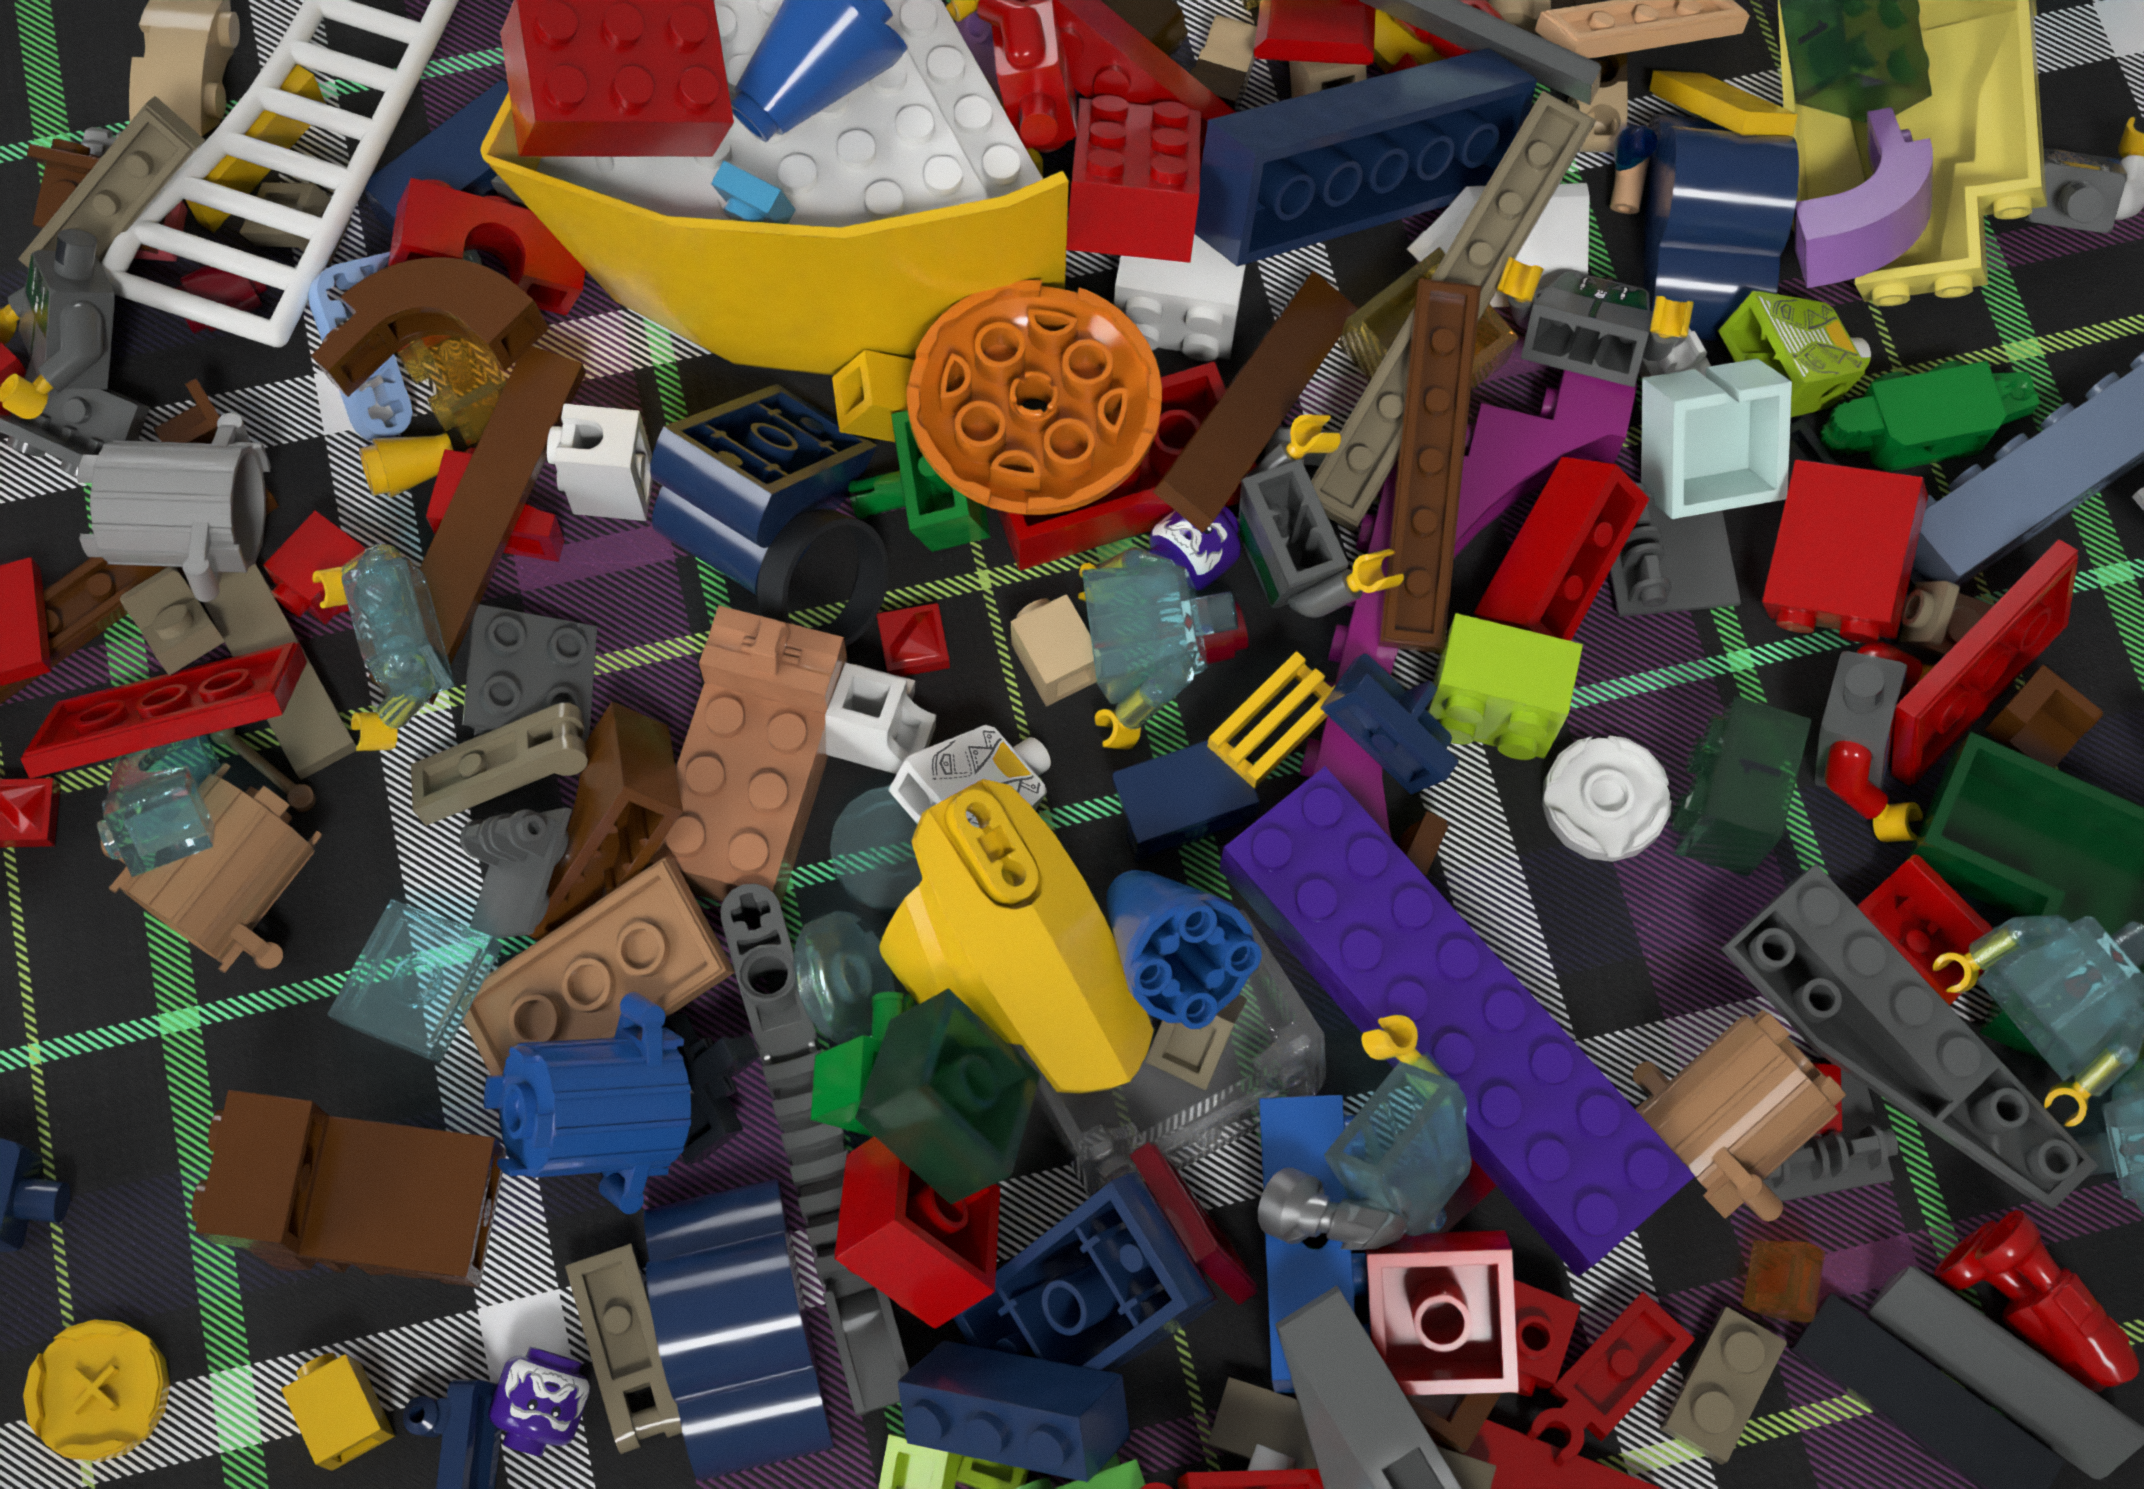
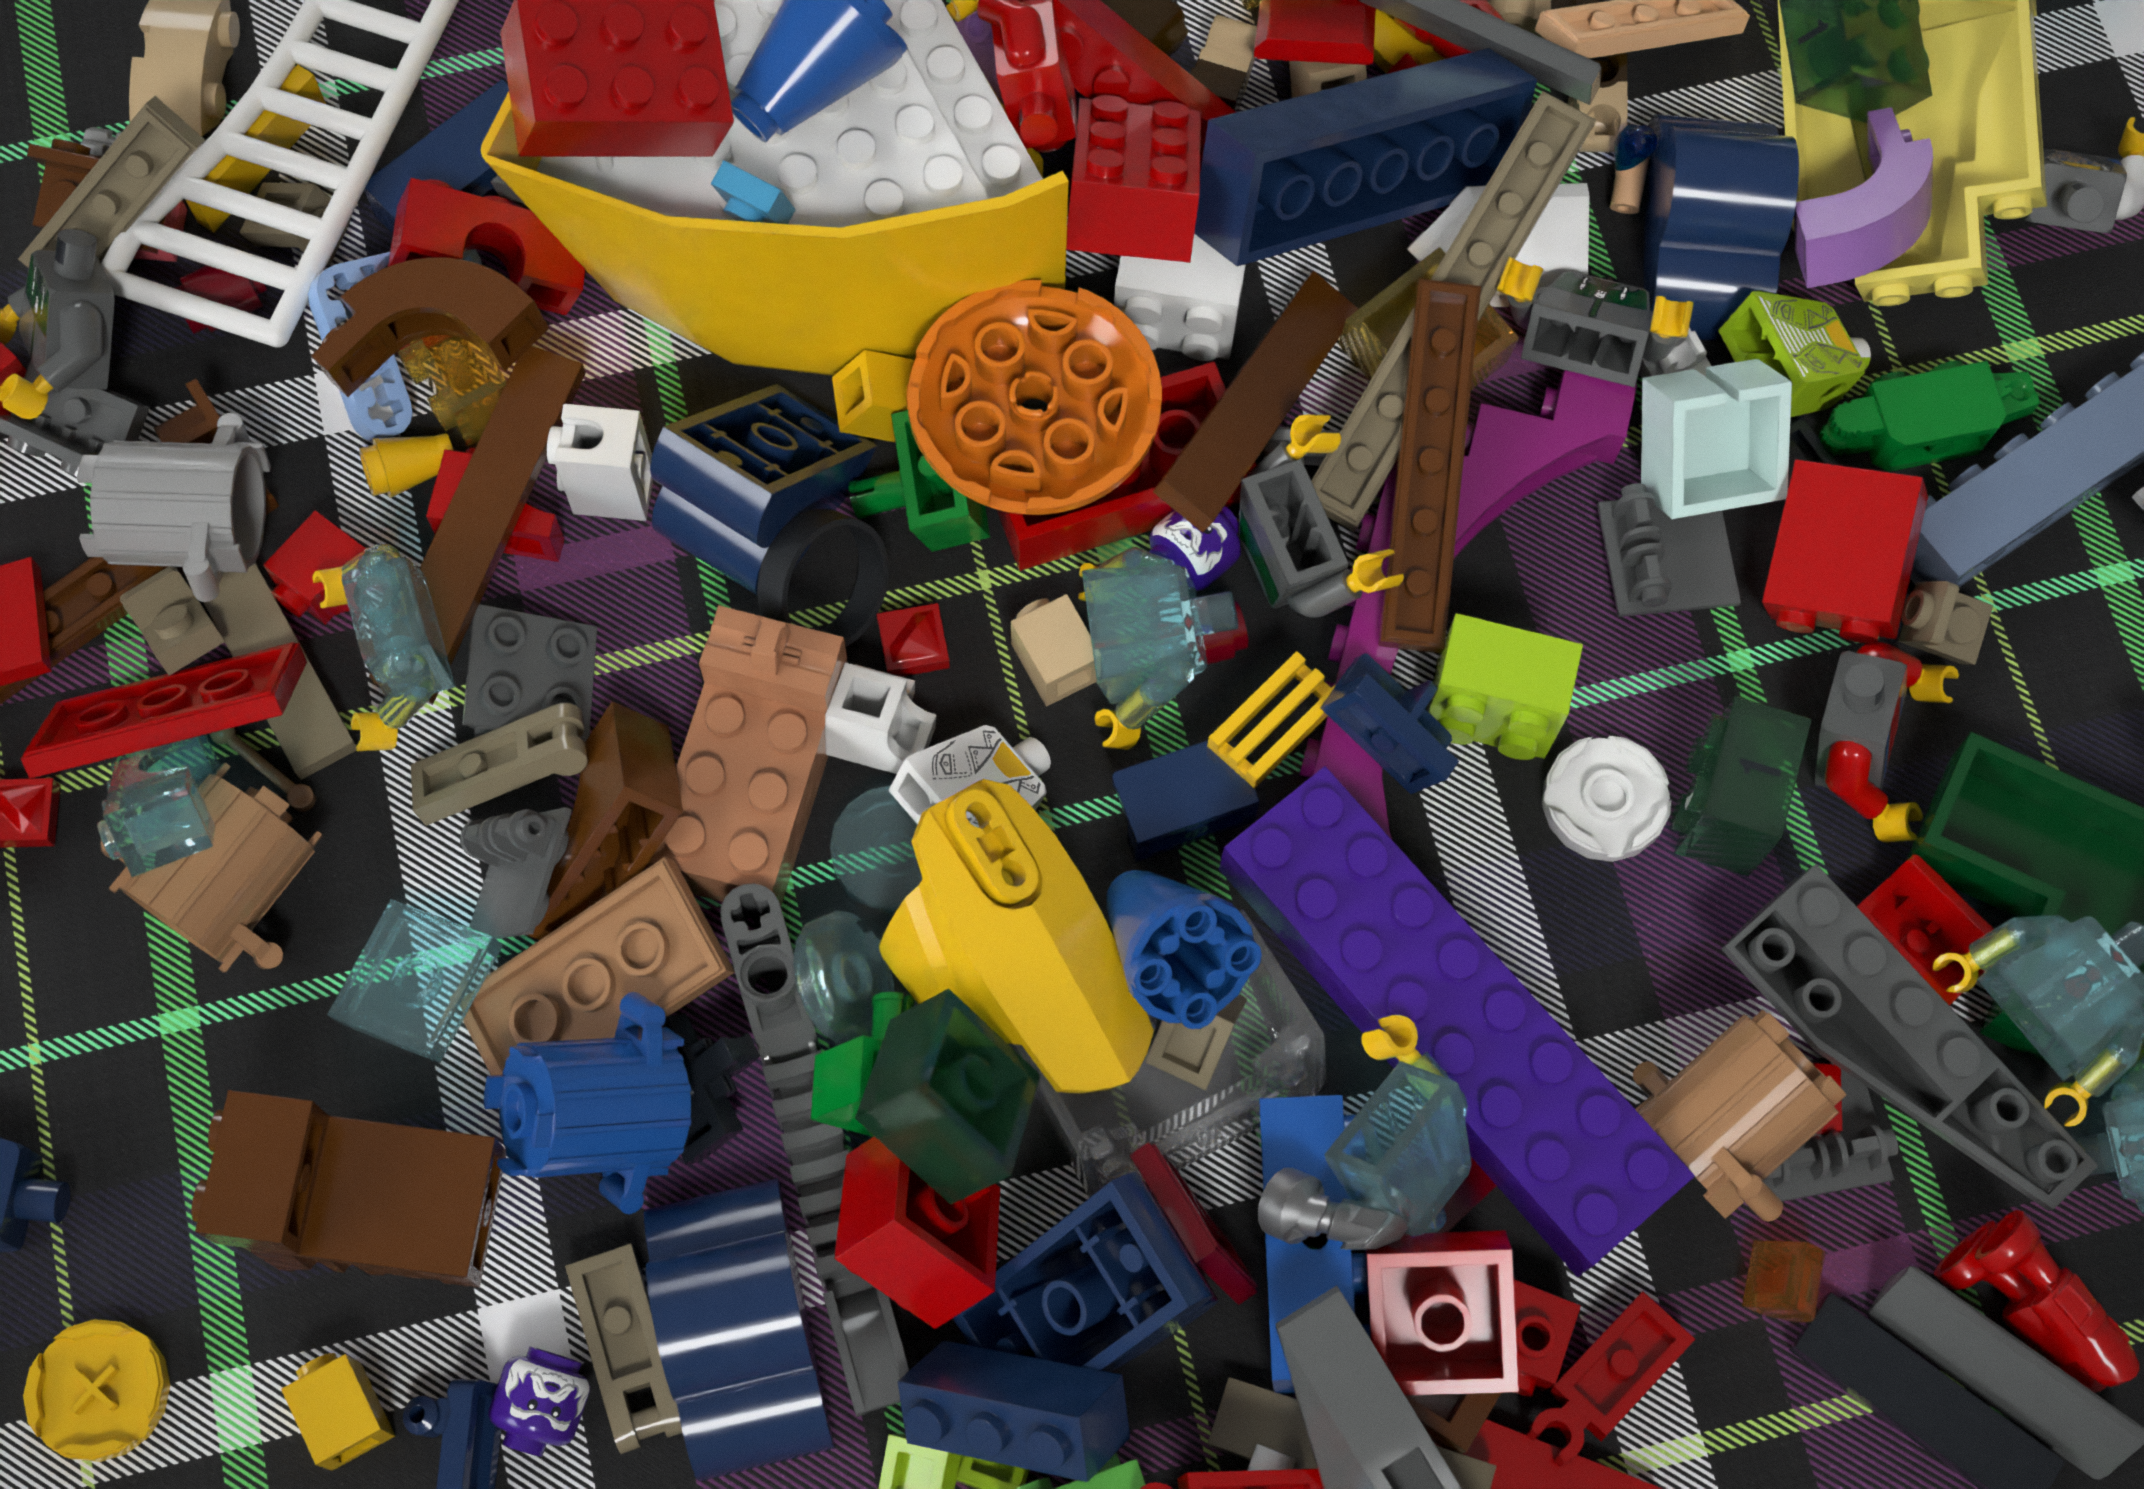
(1422, 840): reddish brown tile -> none
(1564, 549): red brick -> none
(1723, 103): yellow tile -> none
(1723, 1385): dark tan plate -> none
(1983, 663): red tile -> none
(2044, 718): reddish brown panel -> none

